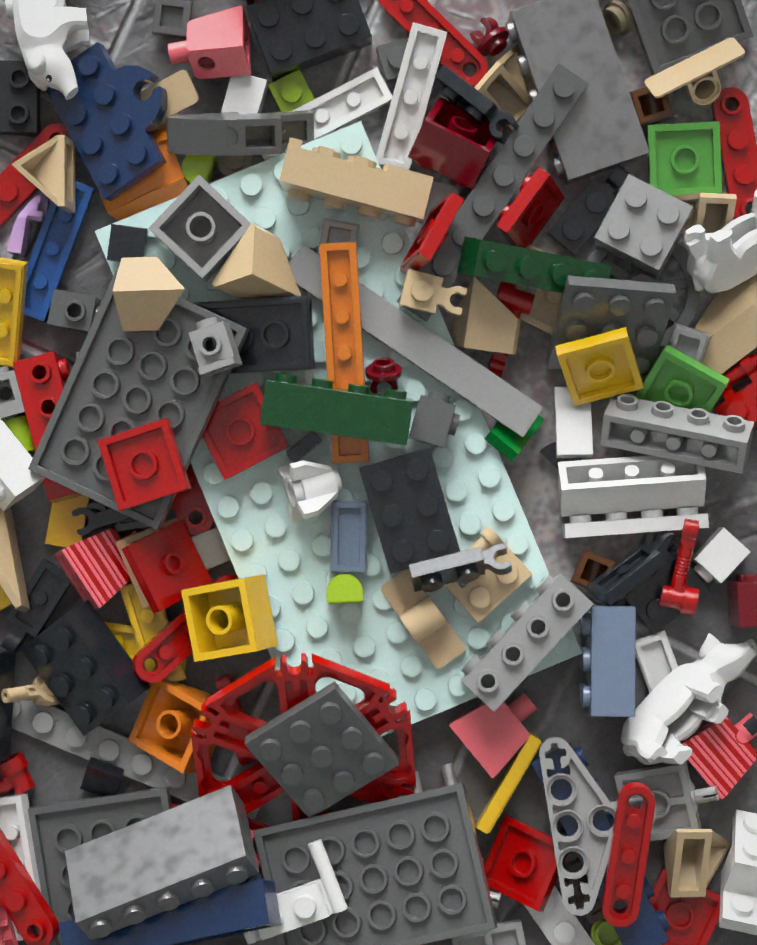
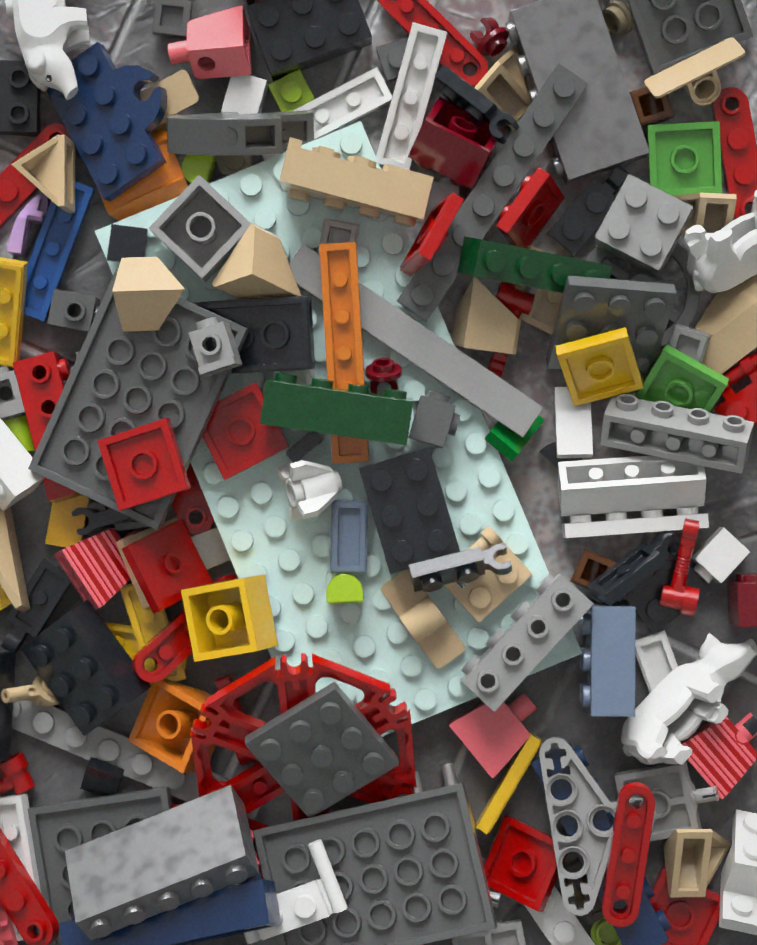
(425, 293): tan plate -> none

